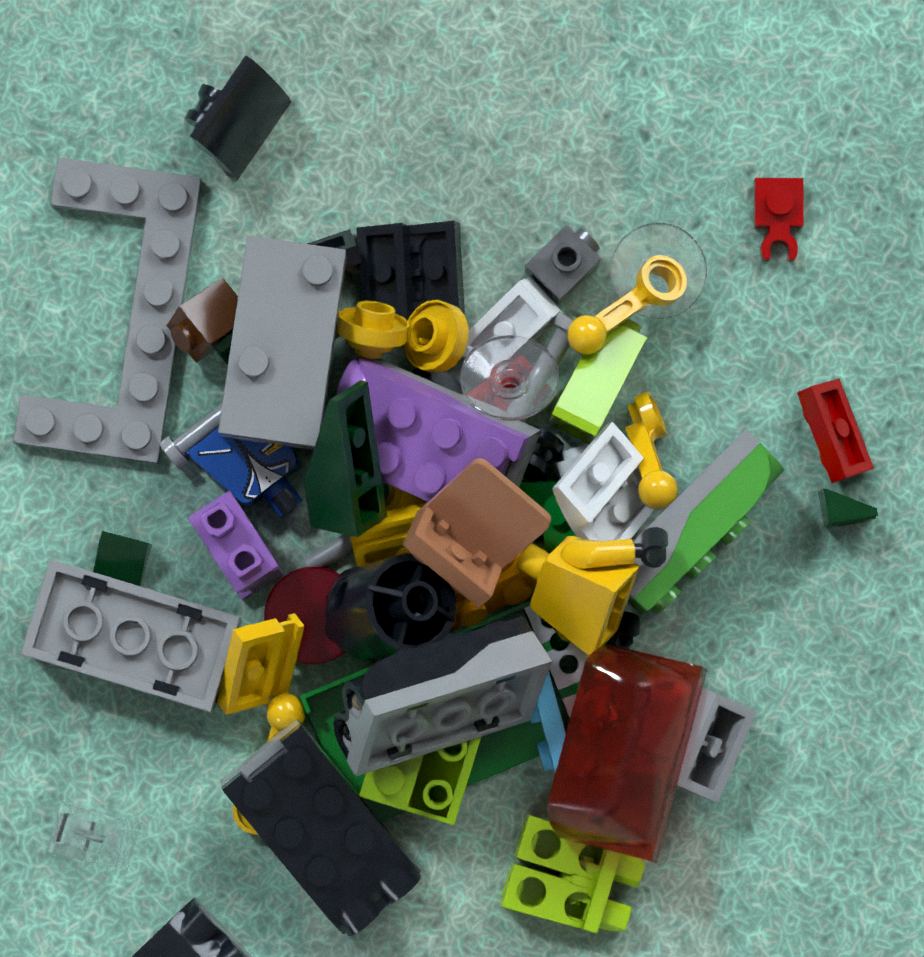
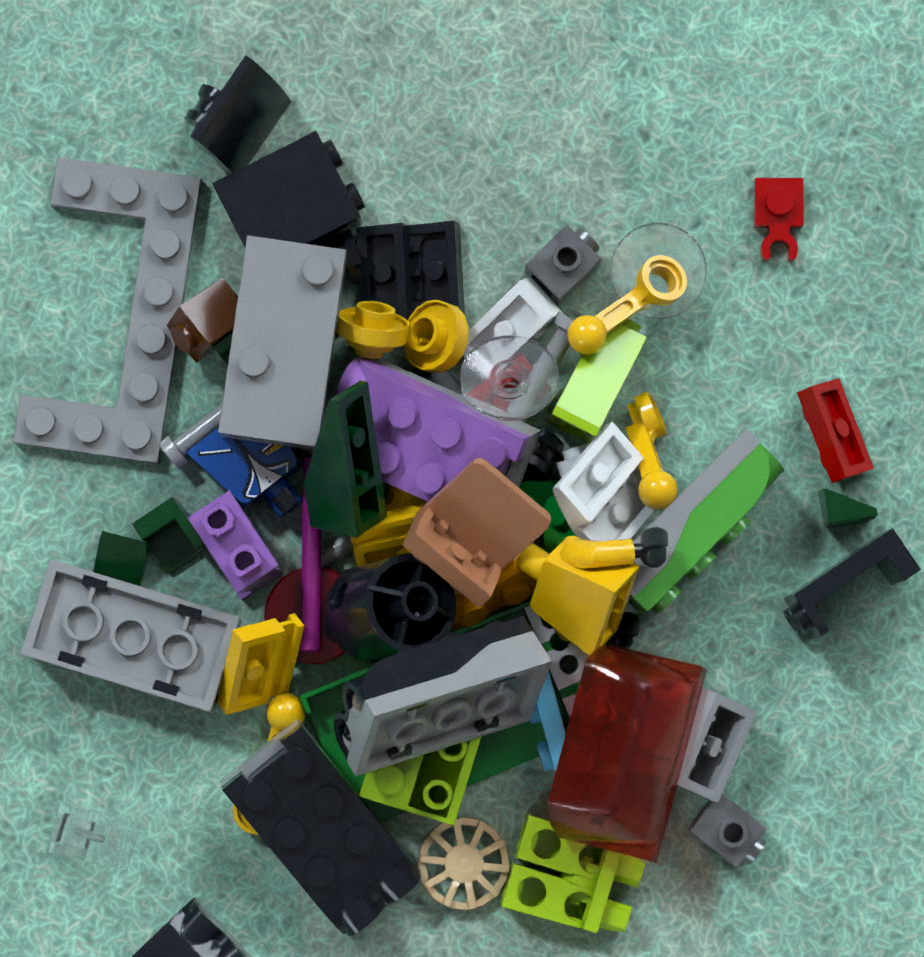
(170, 535): none -> dark green panel
(291, 194): none -> black panel
(310, 577): none -> magenta bar
(463, 864): none -> tan wheel
(729, 831): none -> flat silver brick
(884, 550): none -> black panel

